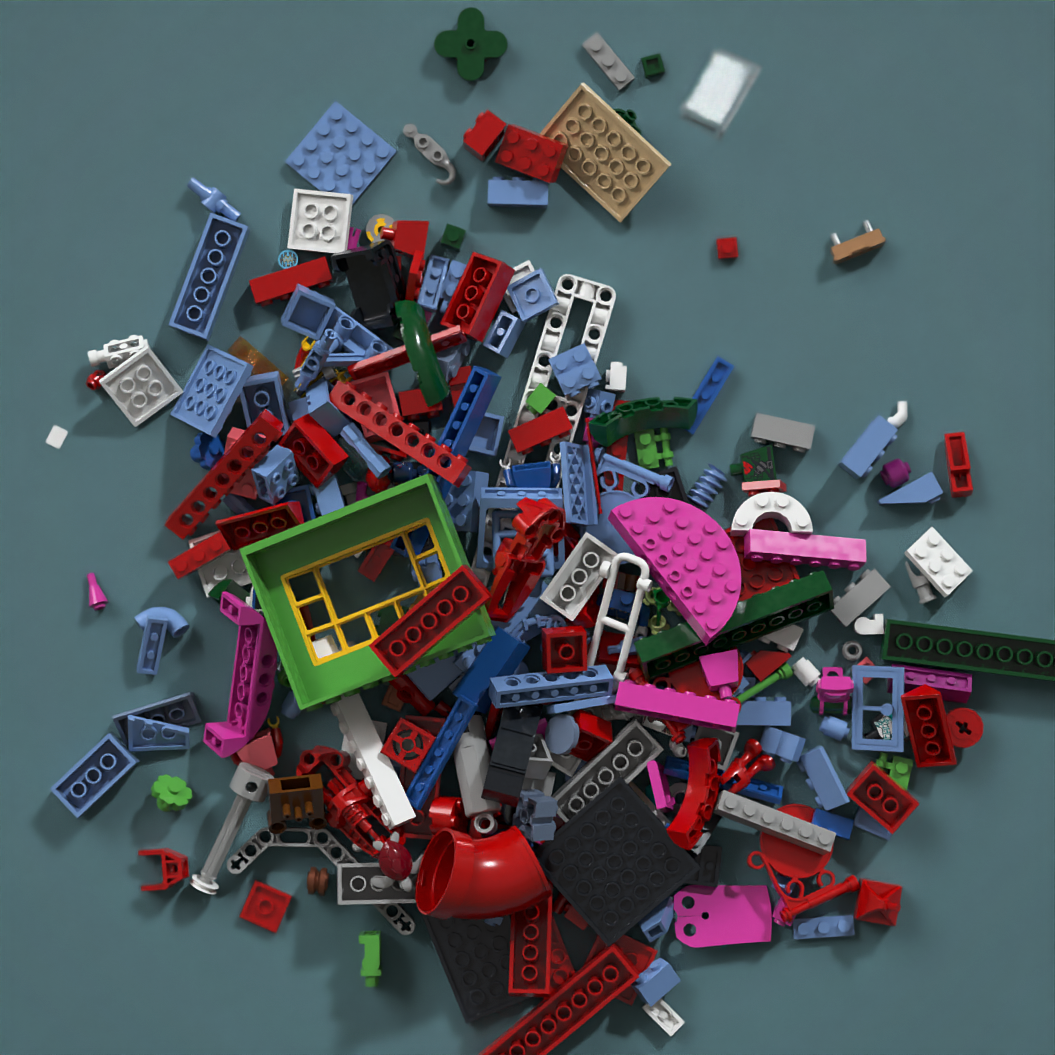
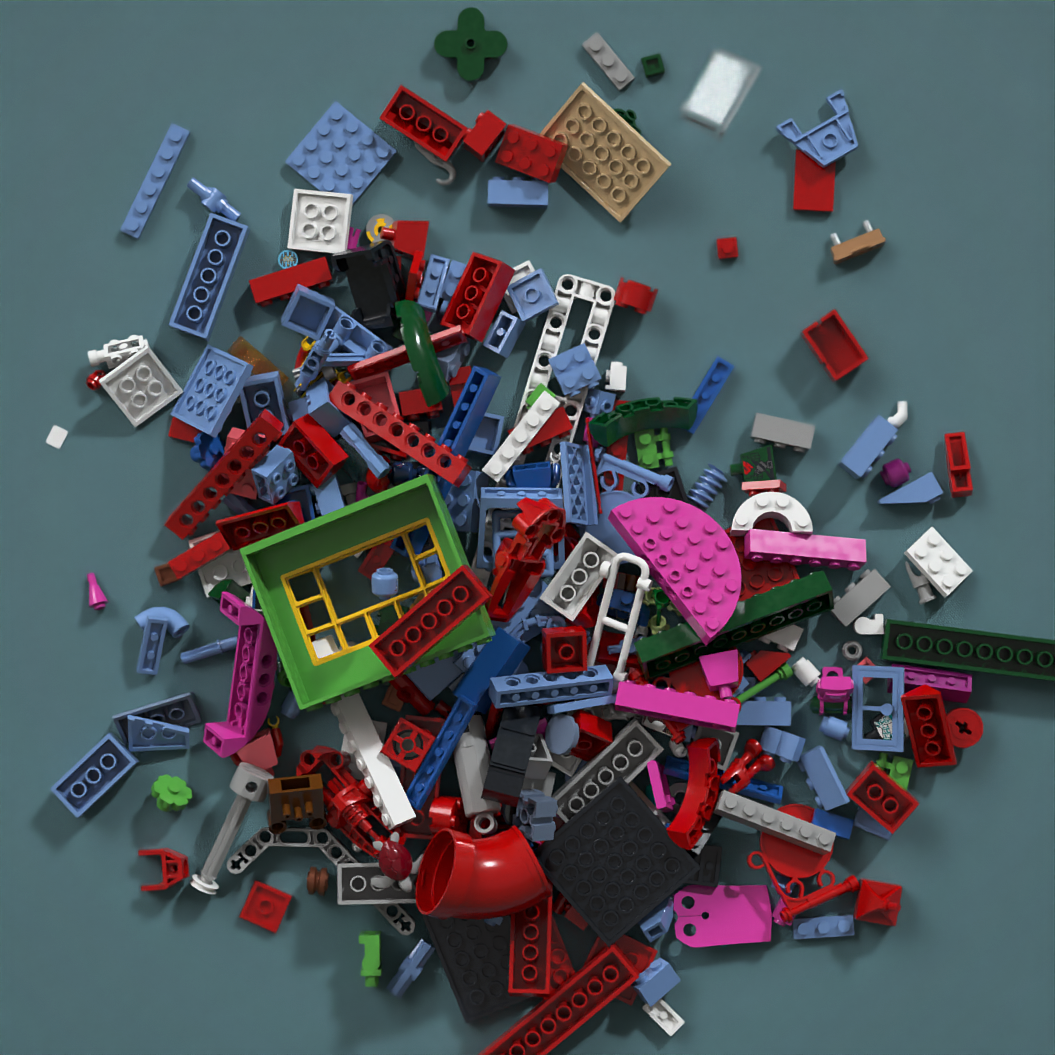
(155, 181): none -> medium blue plate
(165, 574): none -> copper tile
(182, 430): none -> red tile
(209, 650): none -> medium blue axle
(384, 583): none -> medium blue head
(410, 968): none -> medium blue piece
(424, 123): none -> red slope
(453, 237): dark green brick -> none
(521, 436): none -> white plate
(635, 295): none -> red brick
(813, 185): none -> red tile
(828, 140): none -> medium blue wing
(834, 345): none -> red piece

